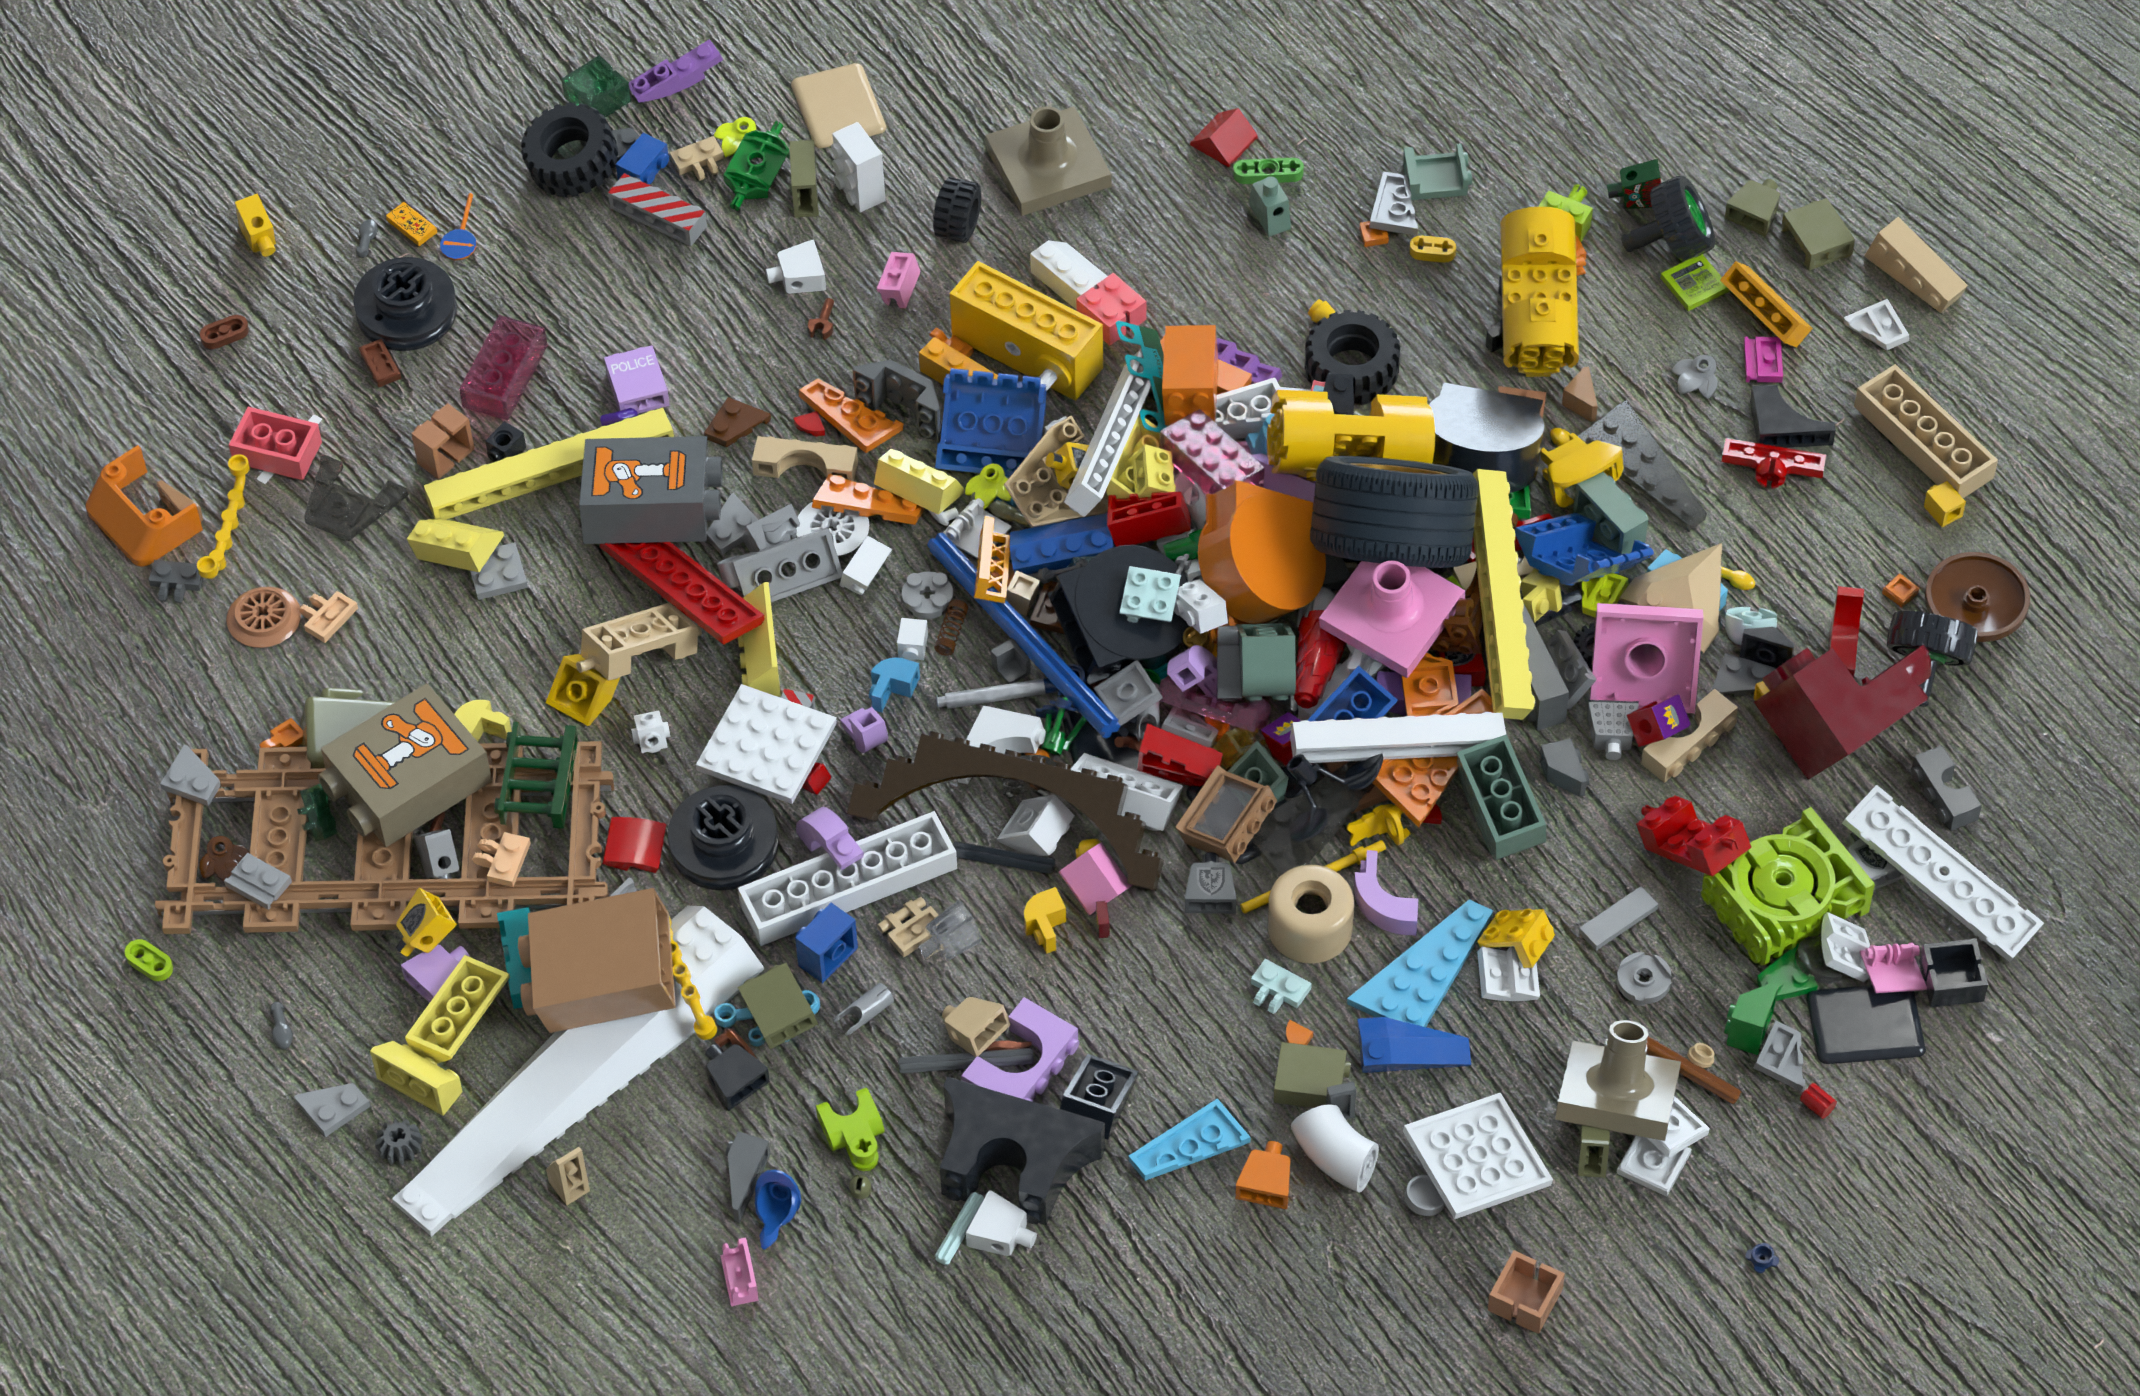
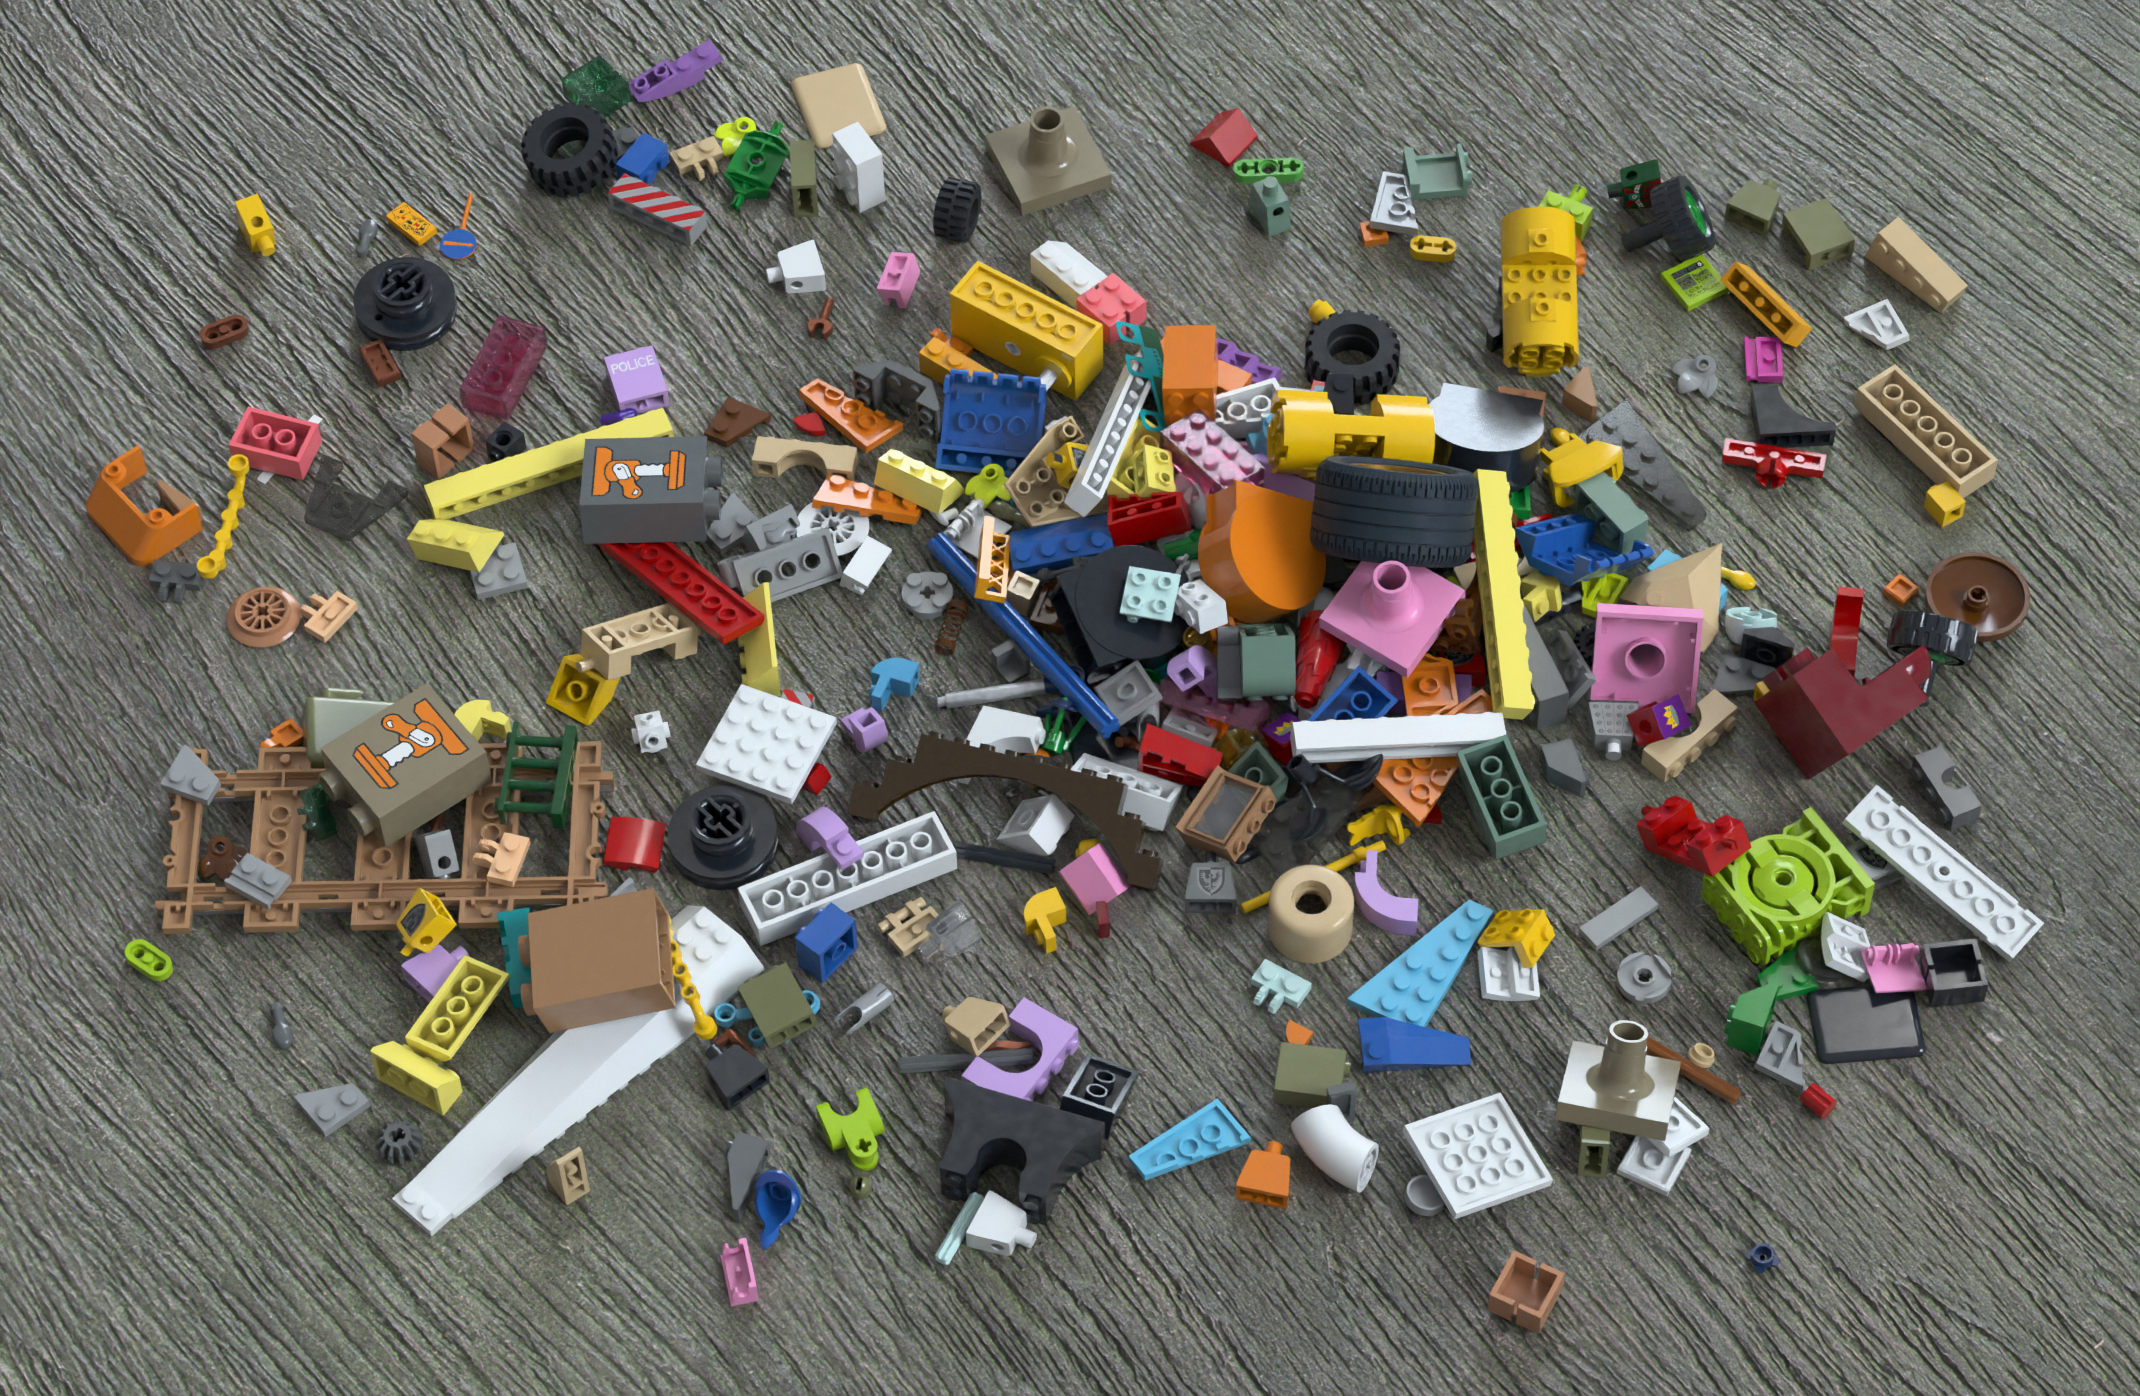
(912, 639): white brick -> none

